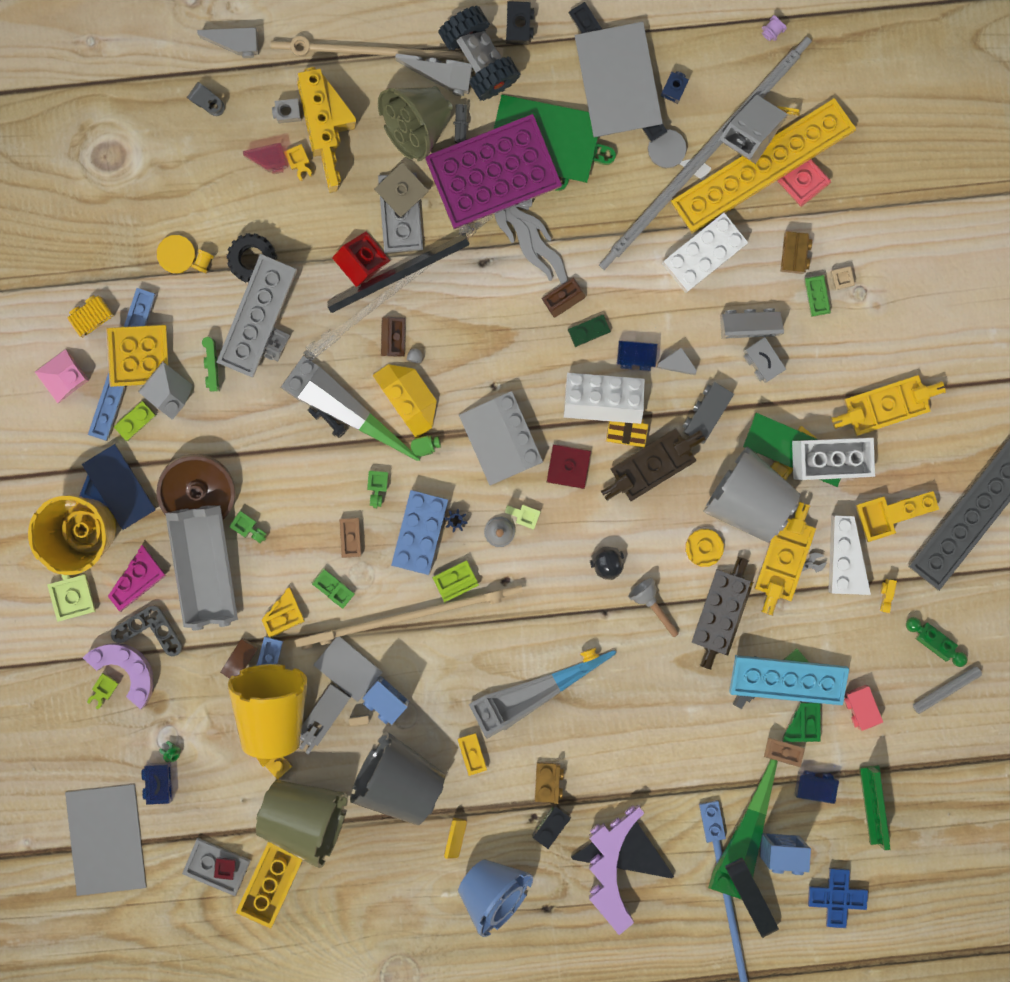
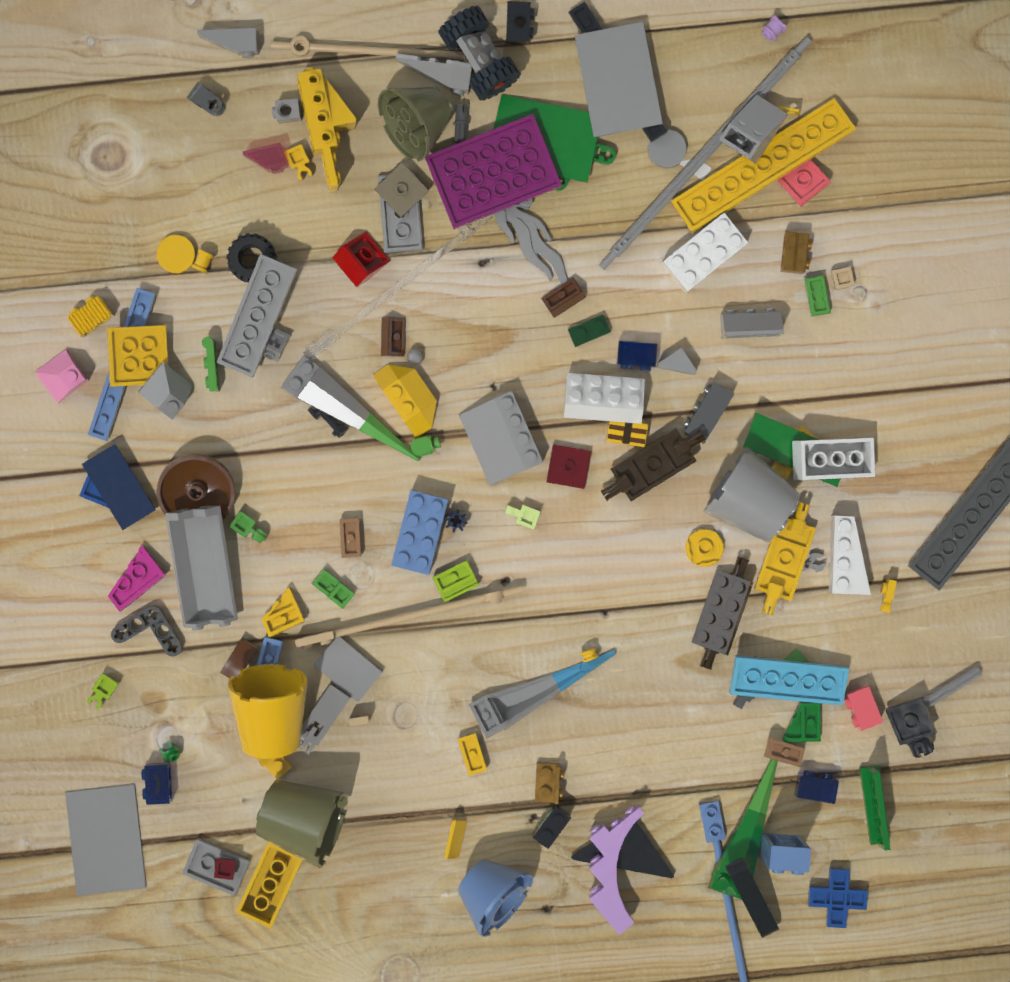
(58, 534): yellow cone -> none
(71, 597): yellowish green plate -> none
(134, 421): lime plate -> none
(134, 664): lavender brick -> none
(377, 482): bright green plate -> none
(385, 700): medium blue brick -> none
(398, 273): black tile -> none
(398, 782): dark grey cone -> none
(499, 532): light grey piece -> none
(607, 562): black cap -> none
(645, 594): light grey piece -> none
(675, 87): dark blue brick -> none
(764, 360): light grey brick -> none
(878, 517): yellow plate -> none
(887, 405): yellow plate -> none
(913, 726): none -> black plate
(936, 642): green plate -> none

